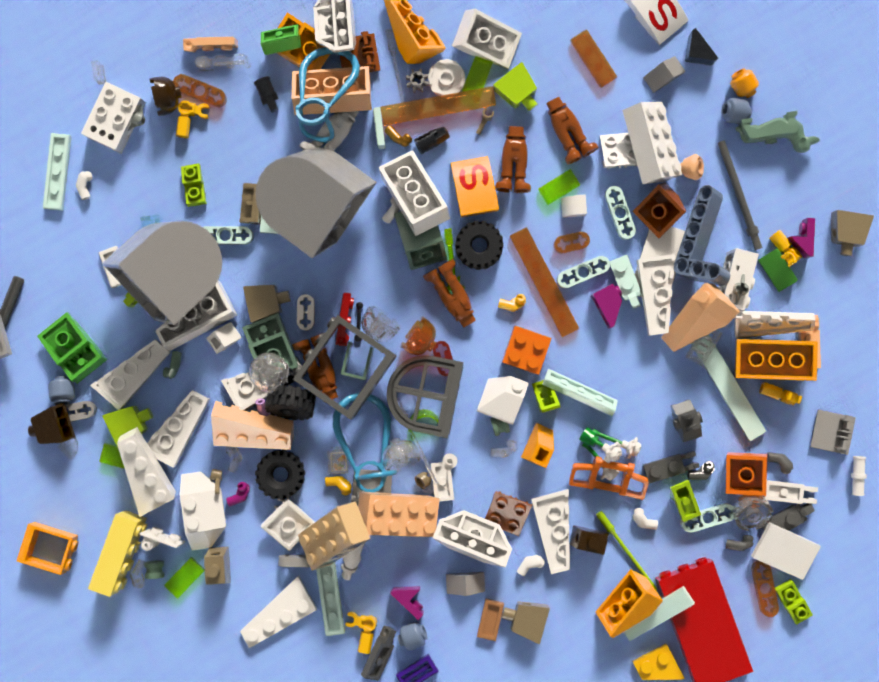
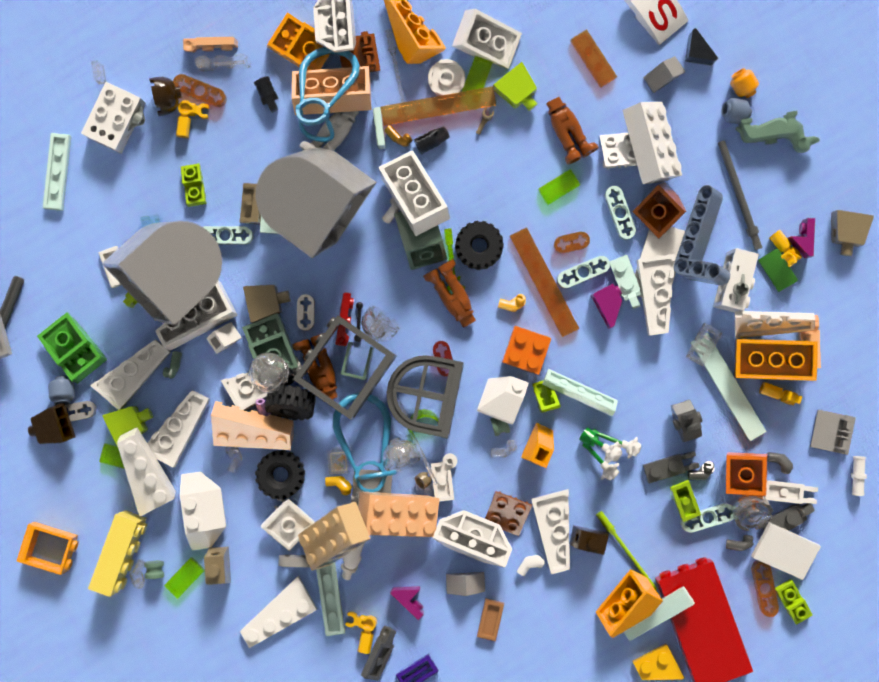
(69, 448): clear tile -> none
(81, 183): white arm -> none
(154, 536): white hinge -> none
(216, 475): dark tan hand -> none
(241, 494): magenta arm -> none
(280, 39): bright green slope -> none
(412, 636): sand blue head -> none
(417, 74): light grey gear -> none
(420, 337): clear orange cylinder -> none
(474, 187): light orange slope -> none
(514, 151): dark orange piece -> none
(527, 619): dark tan torso -> none
(574, 206): white brick -> none
(598, 462): orange bar -> none
(642, 521): white arm -> none
(692, 167): light nougat cone -> none
(700, 316): light nougat wedge -> none

